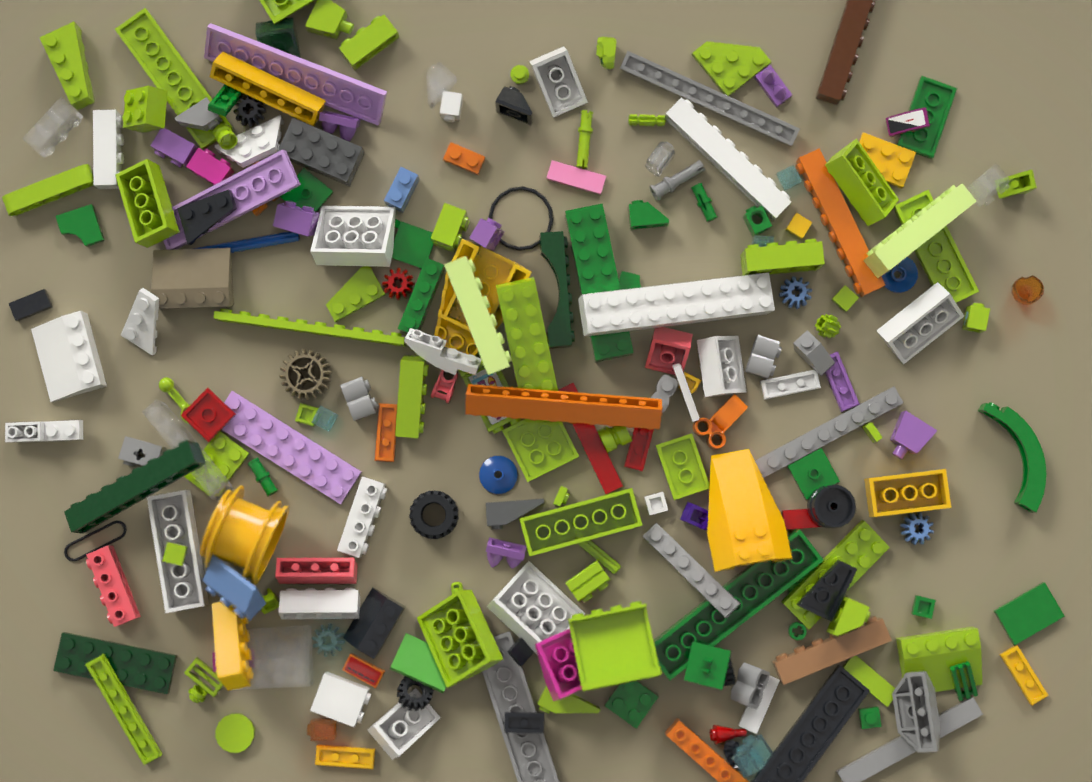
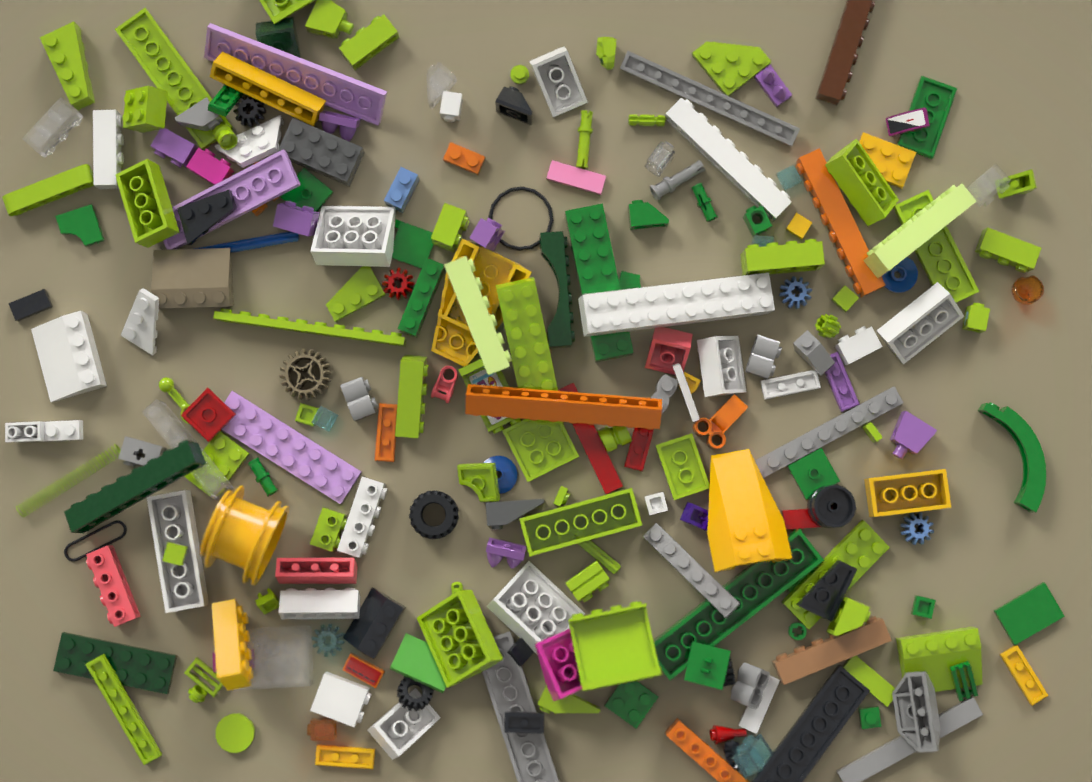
(71, 480): none -> lime piece
(232, 589): medium blue slope -> none
(328, 529): none -> lime brick
(434, 351): white slope -> none
(480, 478): none -> lime tile
(857, 346): none -> white brick
(1007, 250): none -> lime brick

